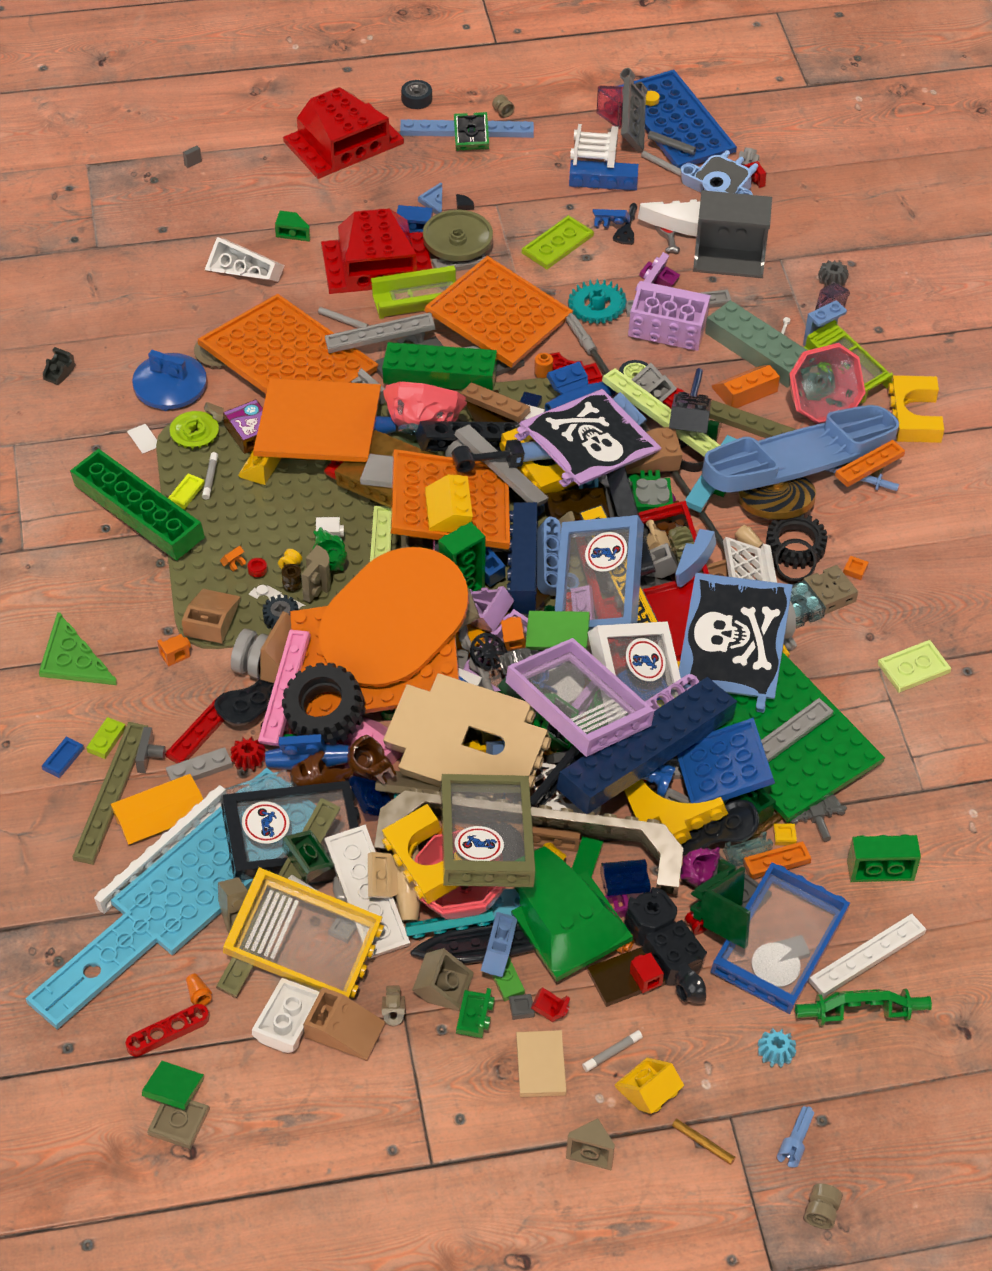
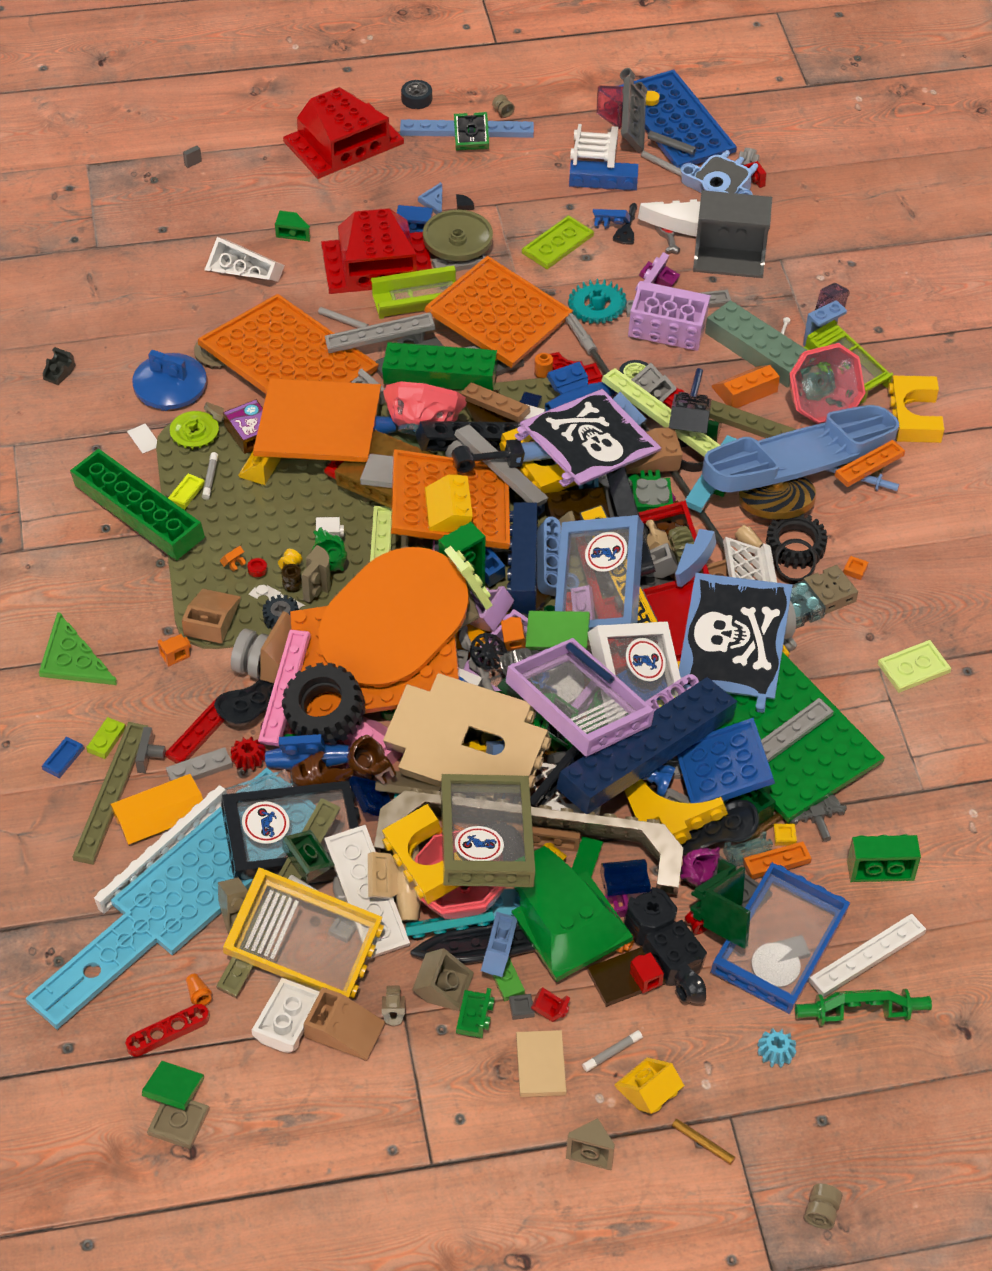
(473, 581): none -> yellowish green plate
(590, 663): none -> dark blue piece
(793, 1146): medium blue piece -> none
(833, 273): dark grey gear -> none

